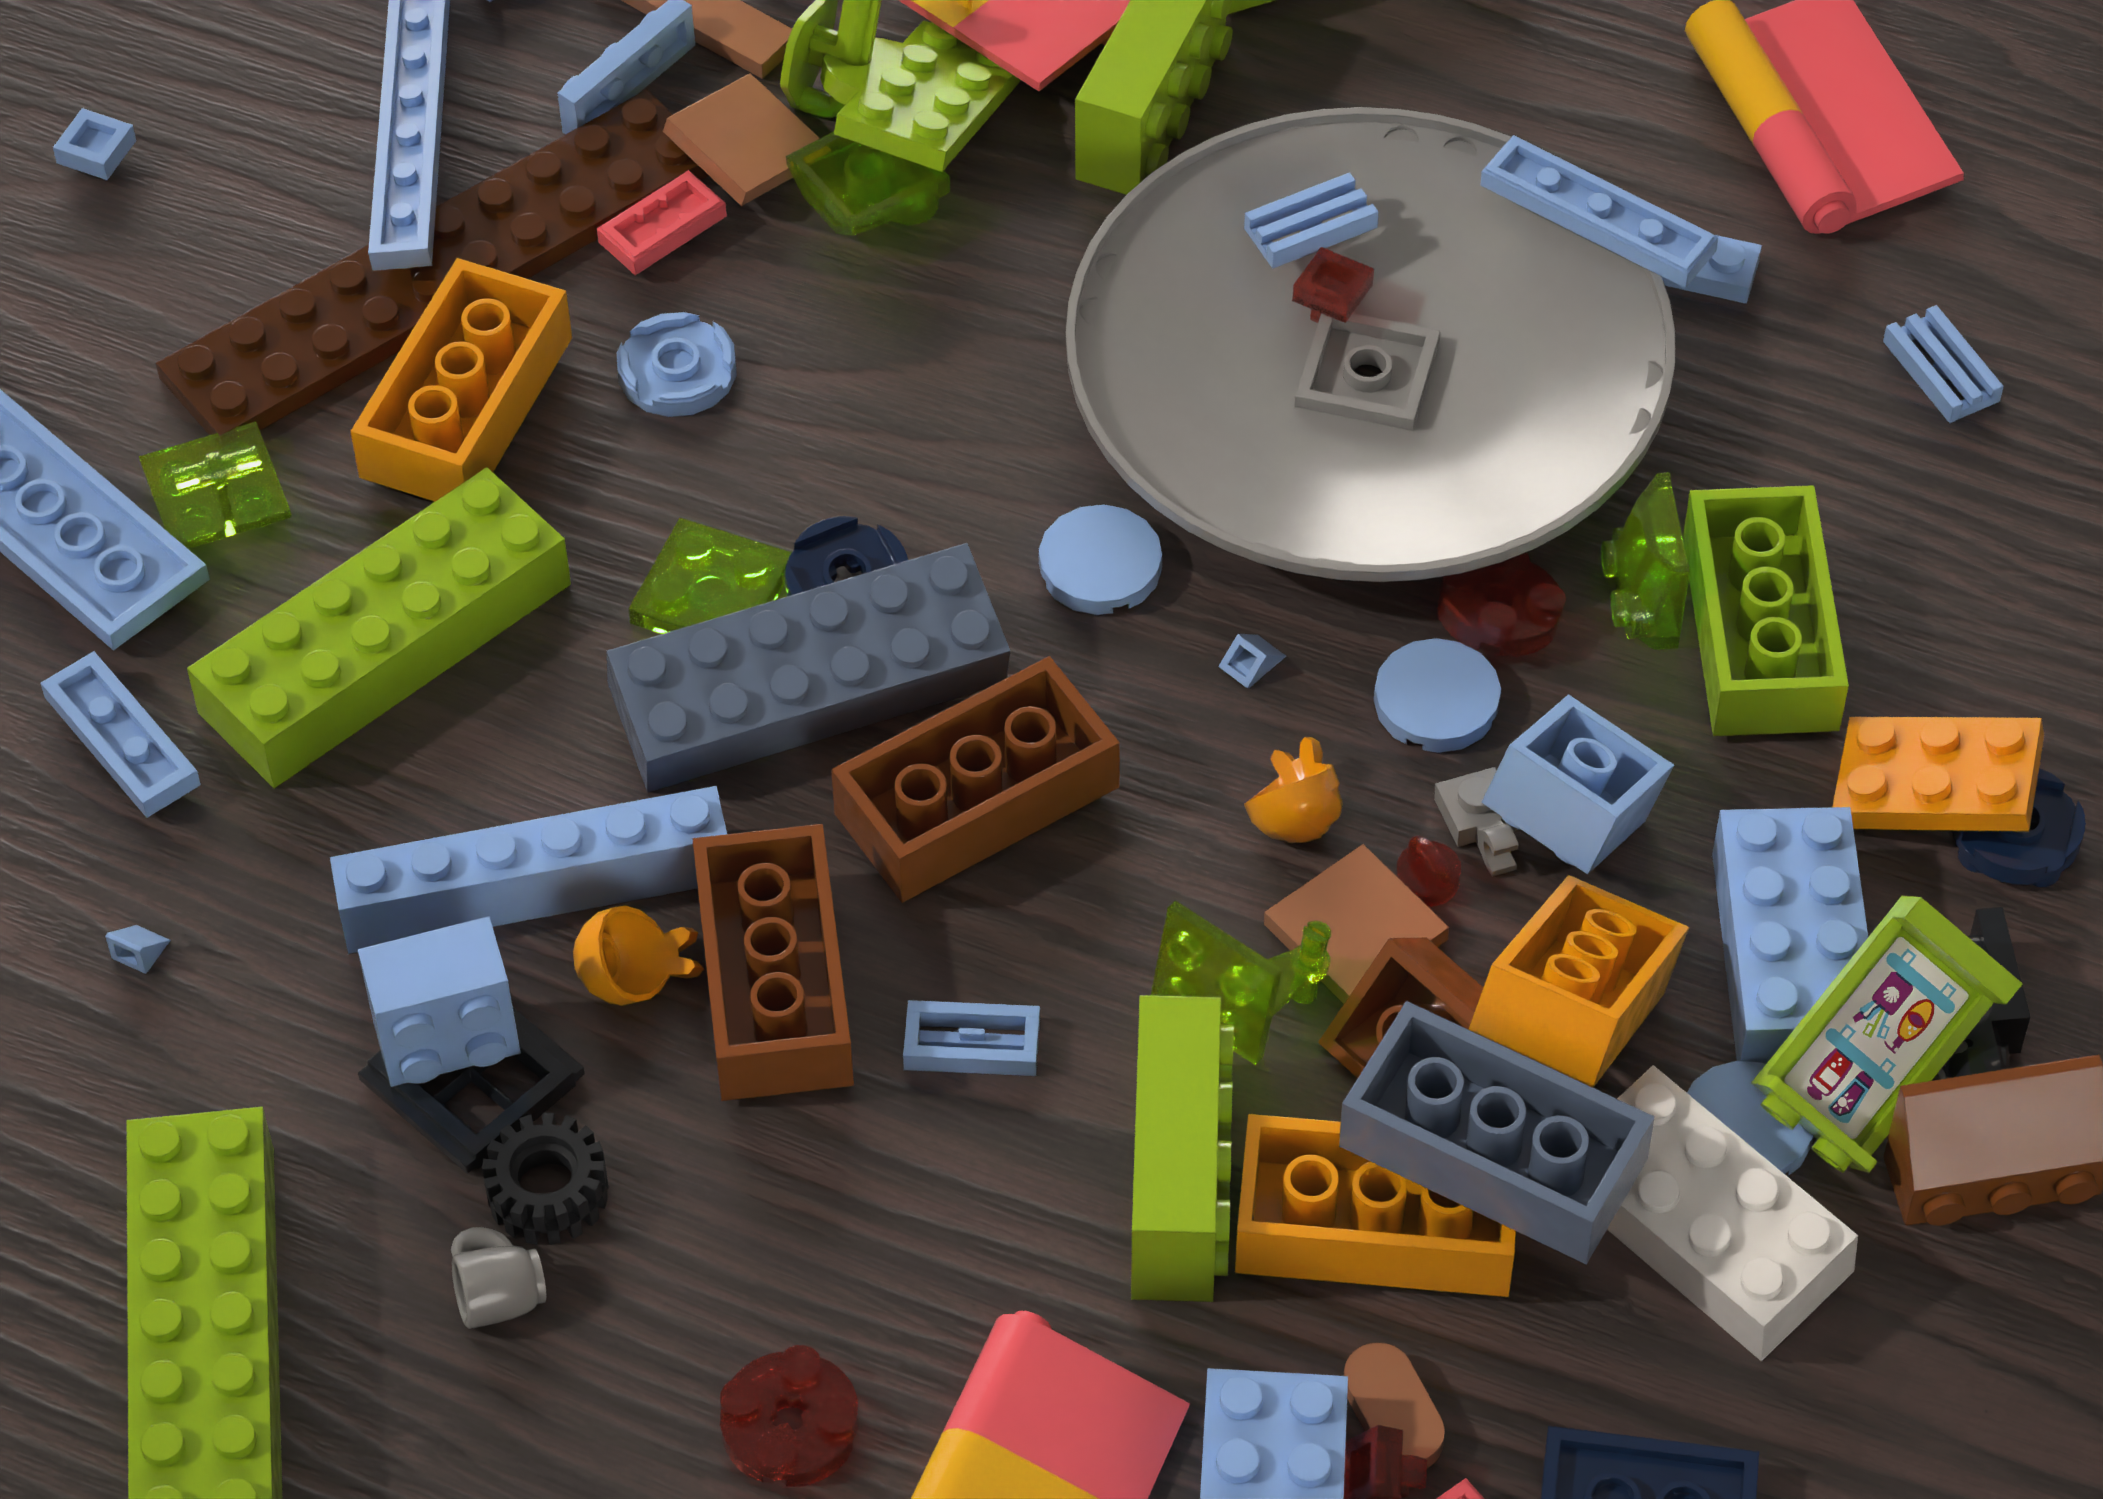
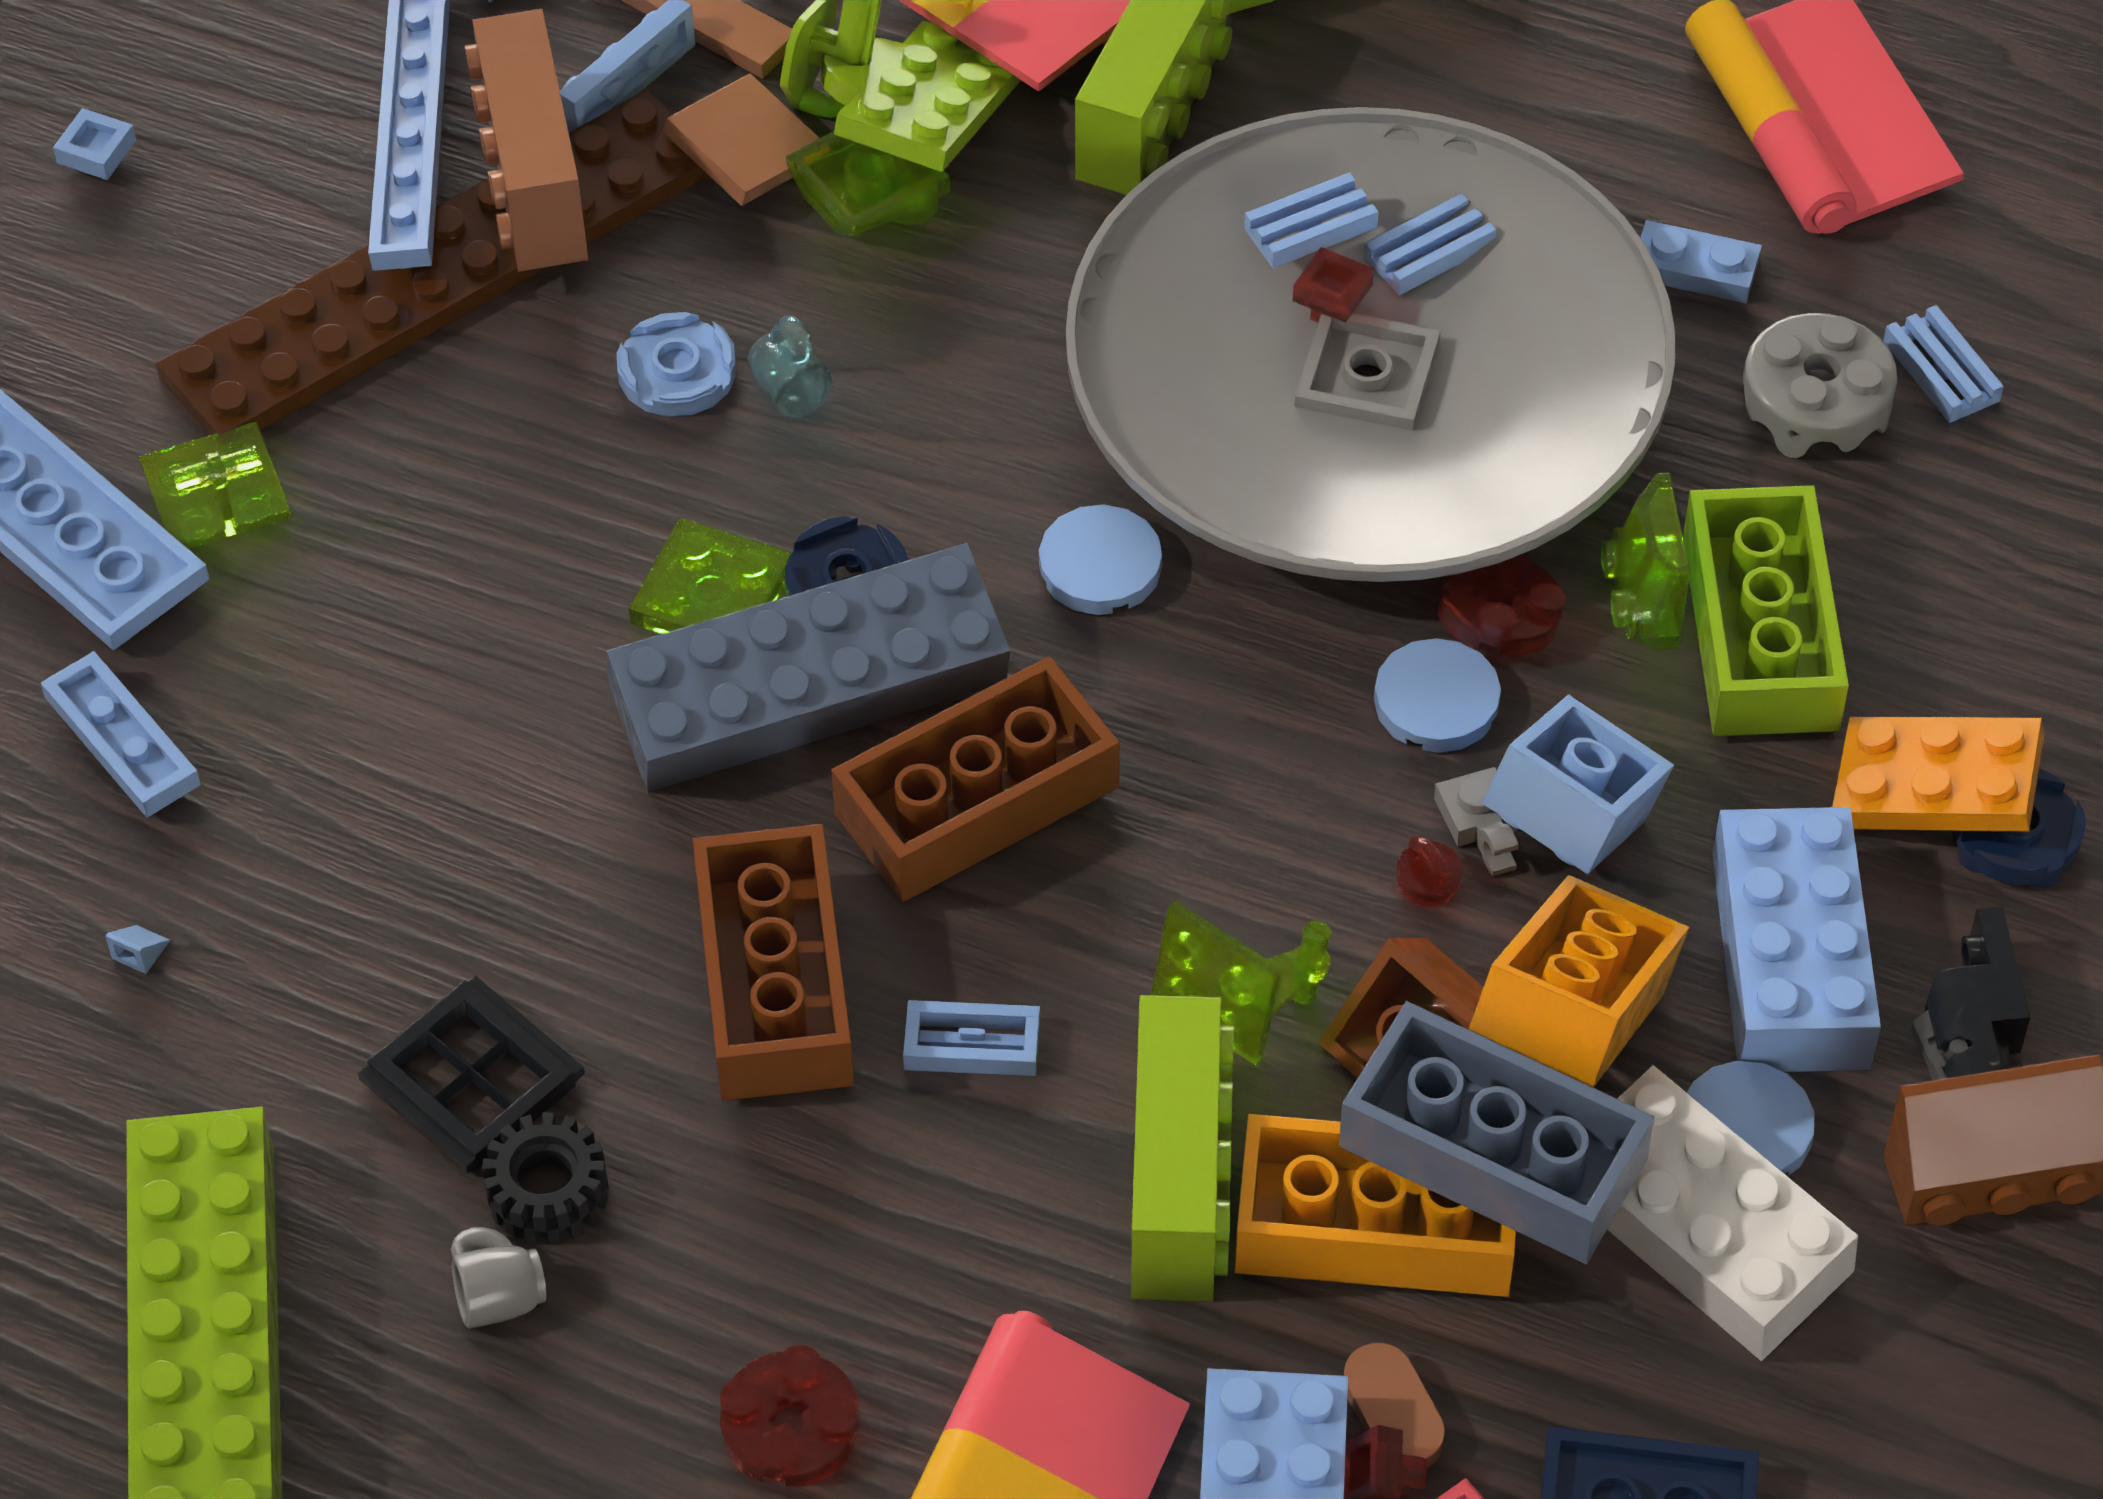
(379, 627): lime brick -> none
(440, 1001): light blue brick -> none
(462, 381): light orange brick -> none
(525, 868): light blue brick -> none
(526, 141): none -> nougat brick
(628, 956): light orange piece -> none
(661, 222): coral plate -> none
(789, 370): none -> clear light blue piece
(1250, 659): light blue piece -> none
(1301, 800): light orange piece -> none
(1363, 909): nougat tile -> none
(1416, 239): none -> light blue tile
(1599, 211): light blue tile -> none
(1810, 410): none -> light grey plate
(1880, 1027): panel -> none

